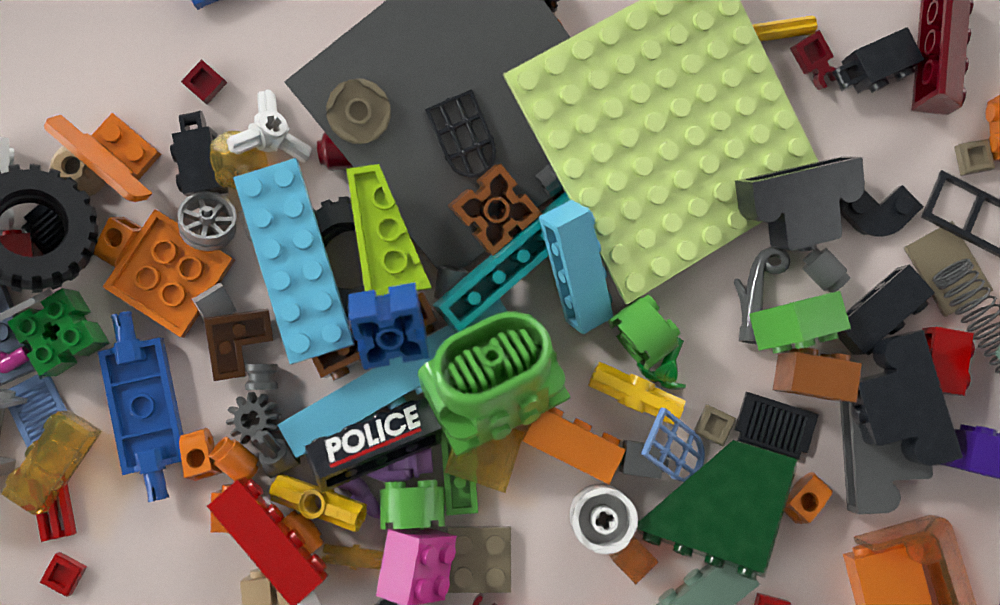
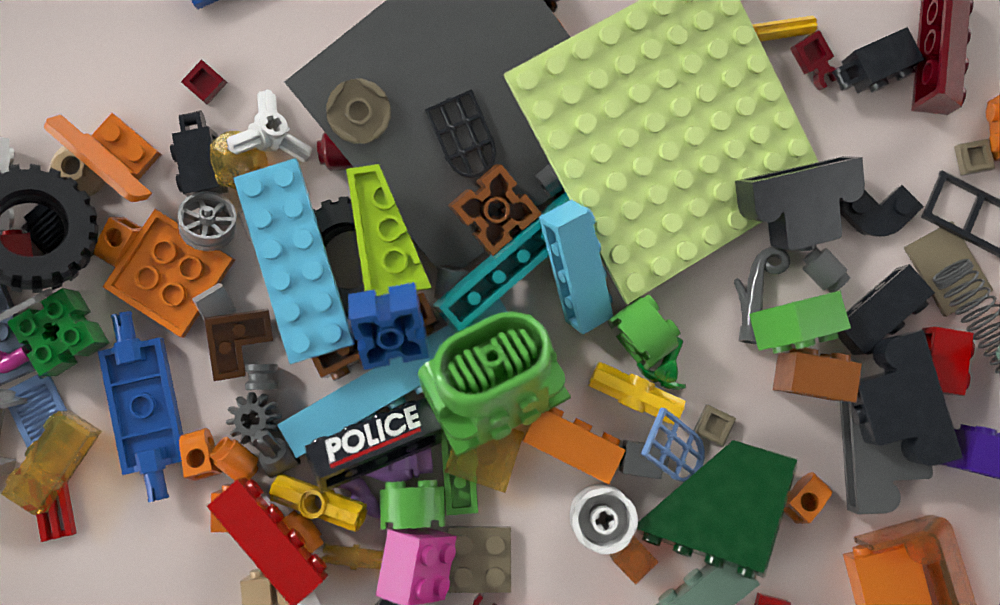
(63, 574): red tile -> none
(775, 426): black window -> none

